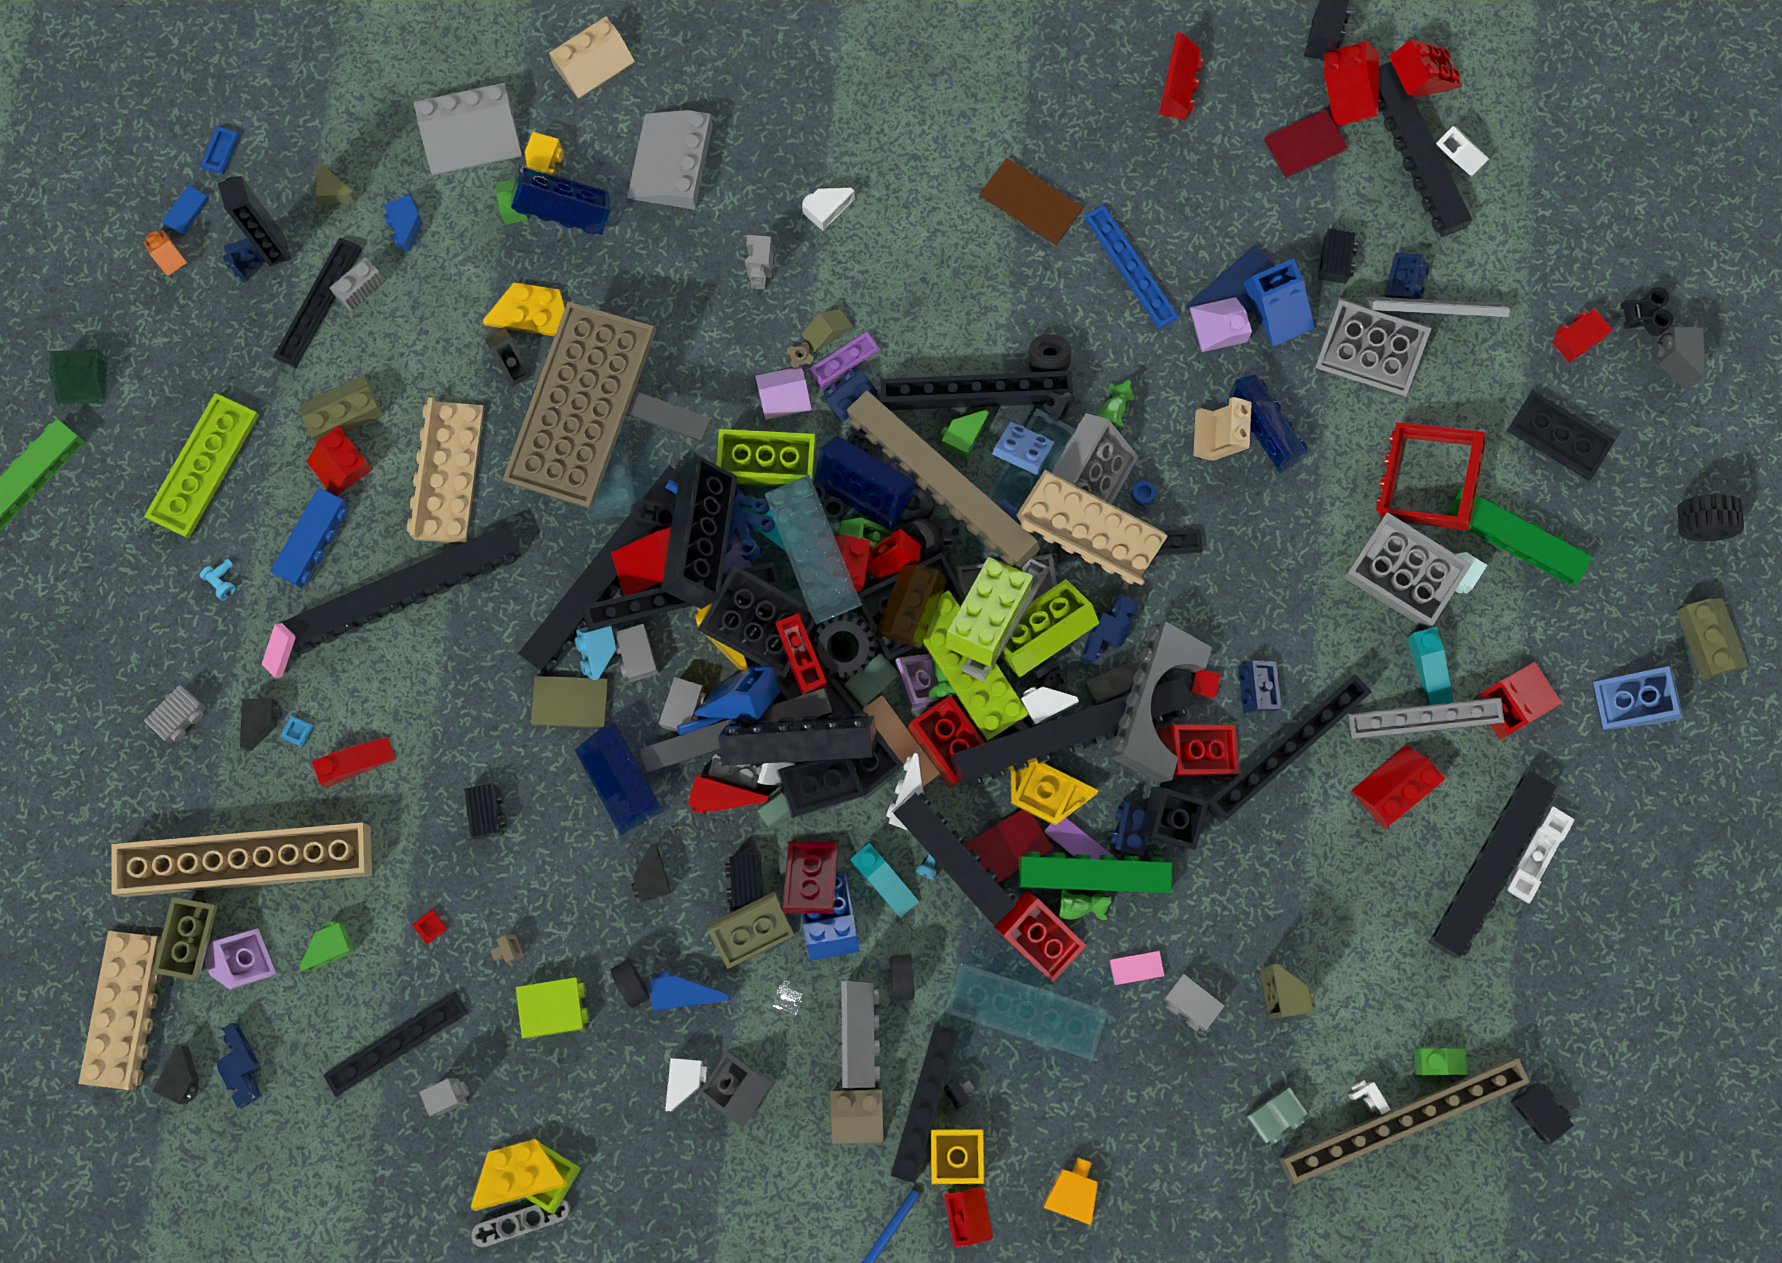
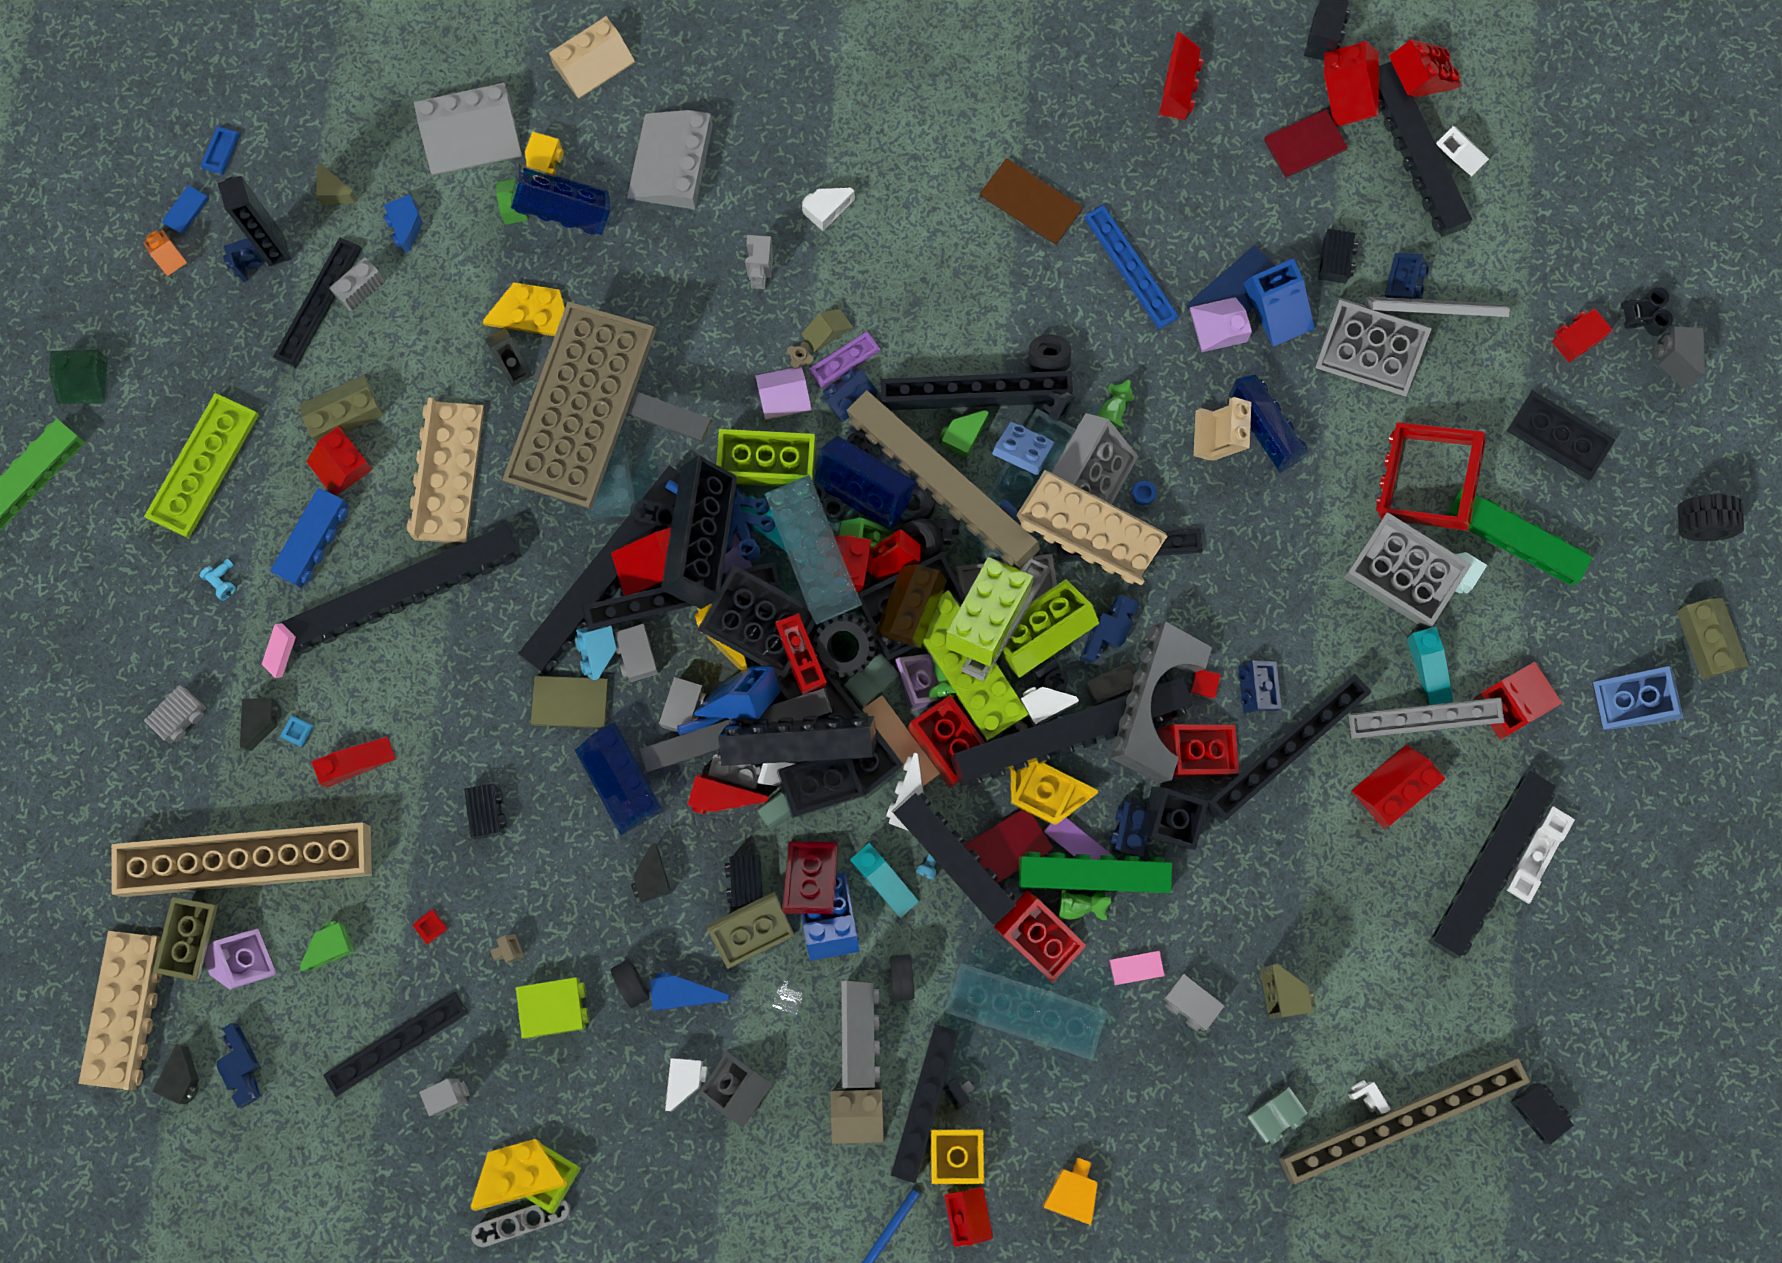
(1440, 1061): bright green slope -> none

